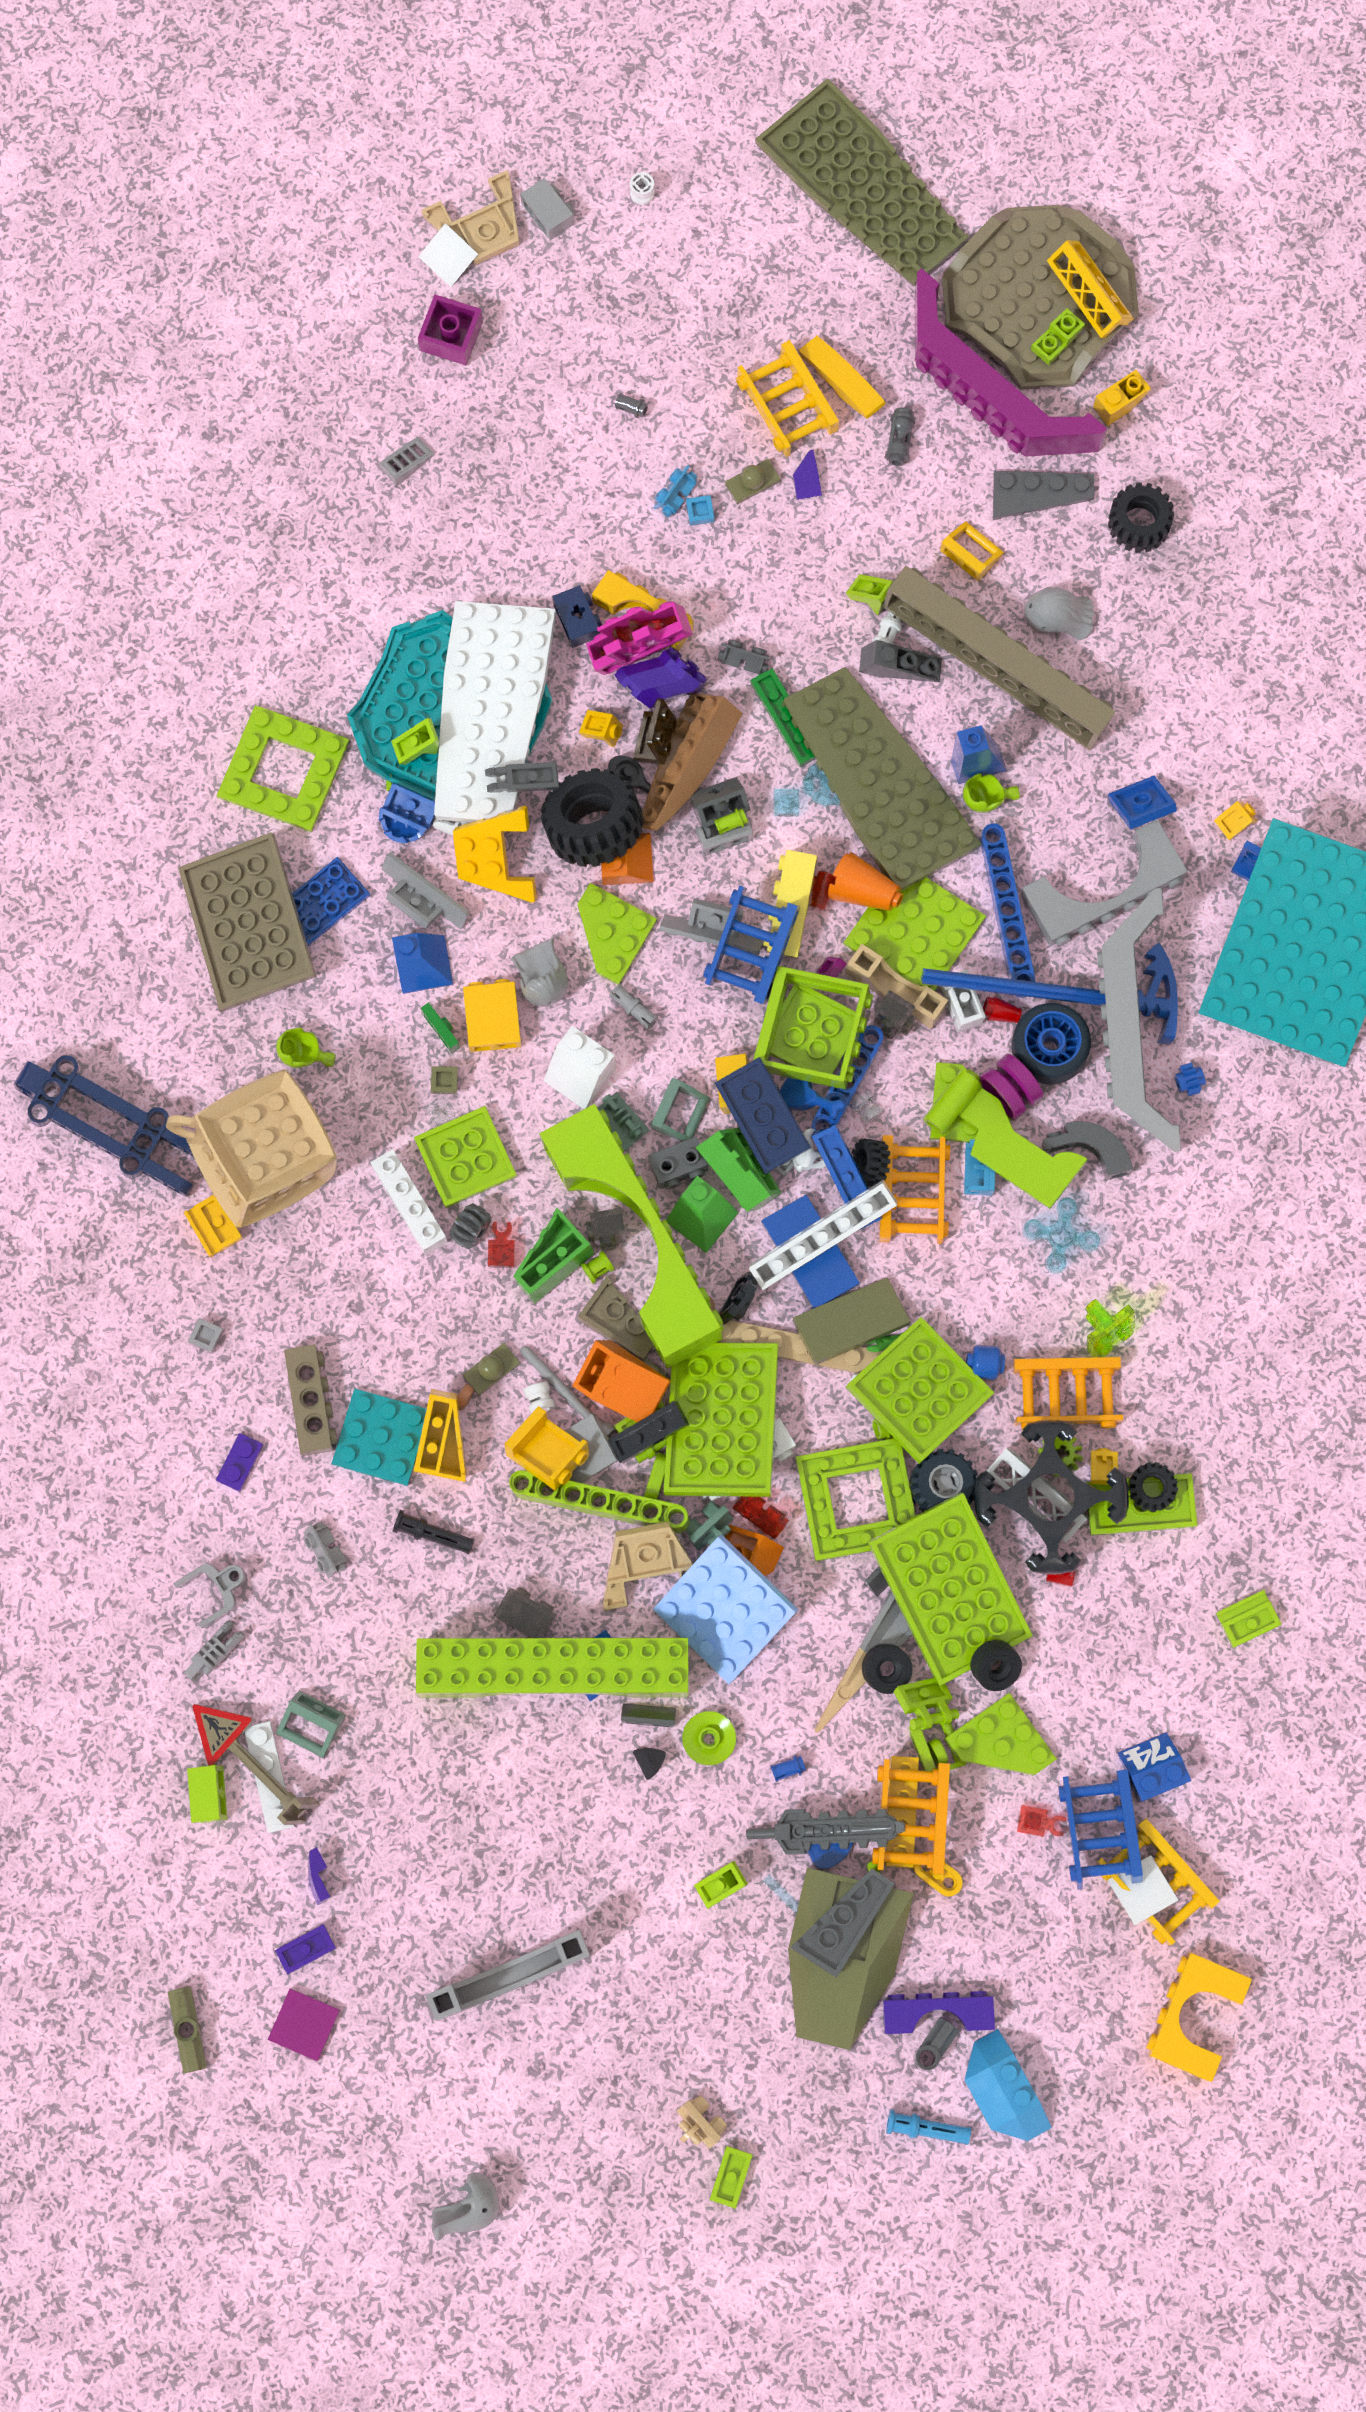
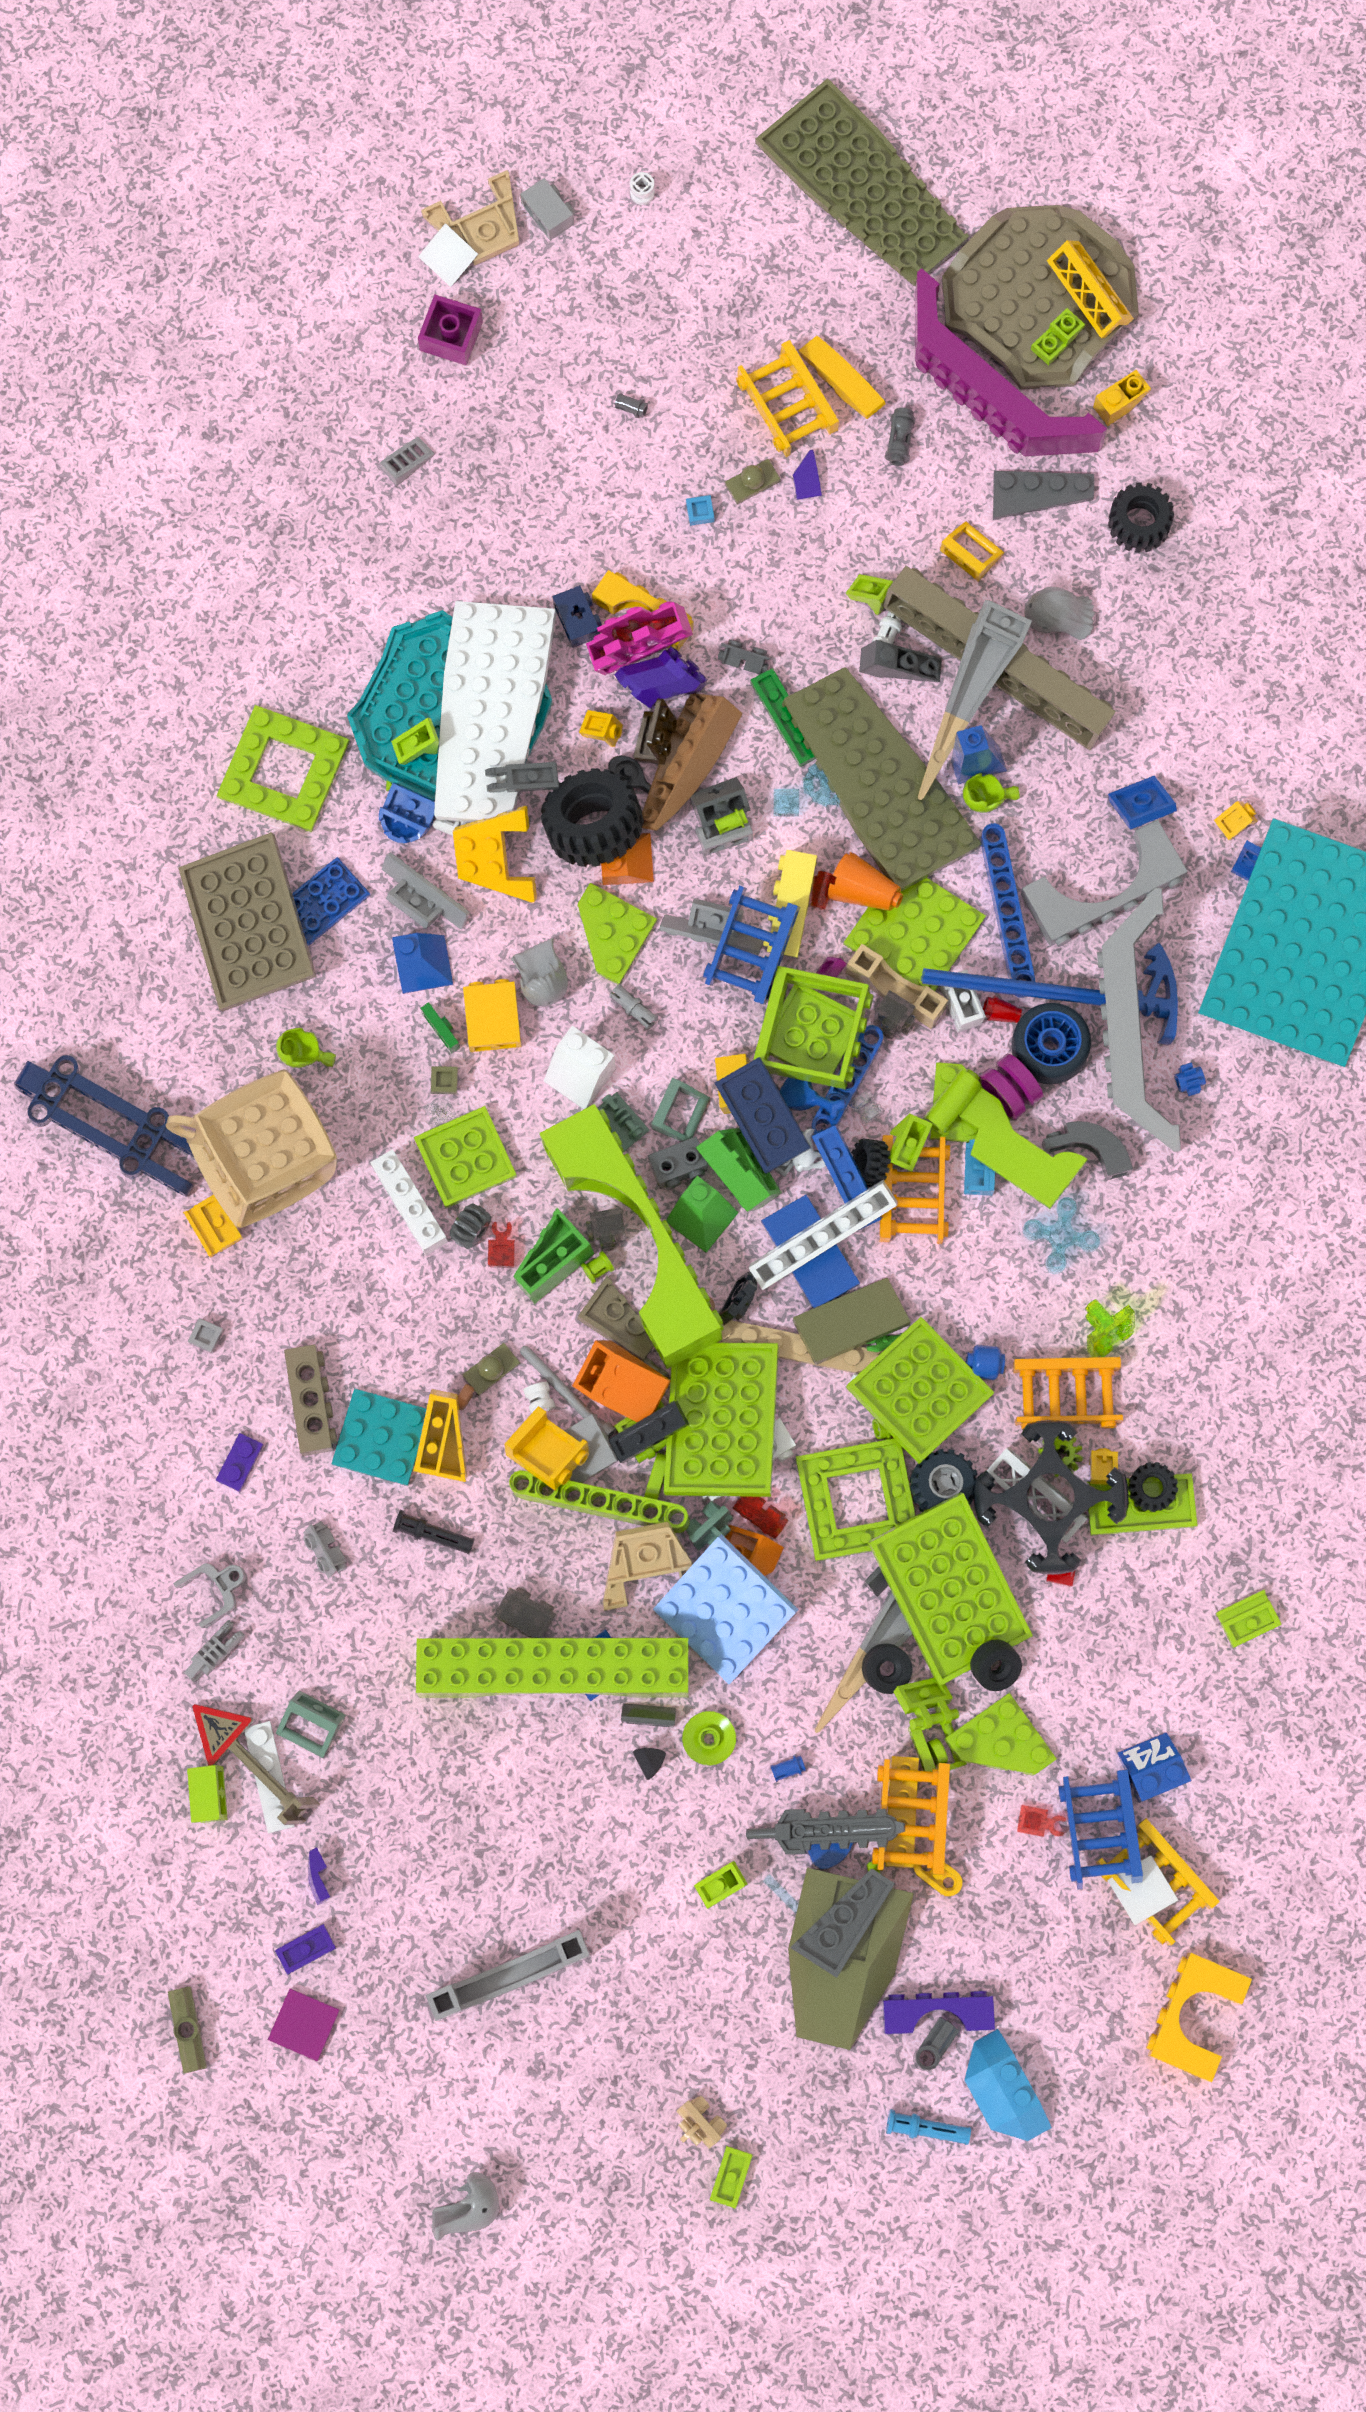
(680, 482): dark azure hinge -> none
(909, 1141): none -> lime slope
(987, 653): none -> light grey plate

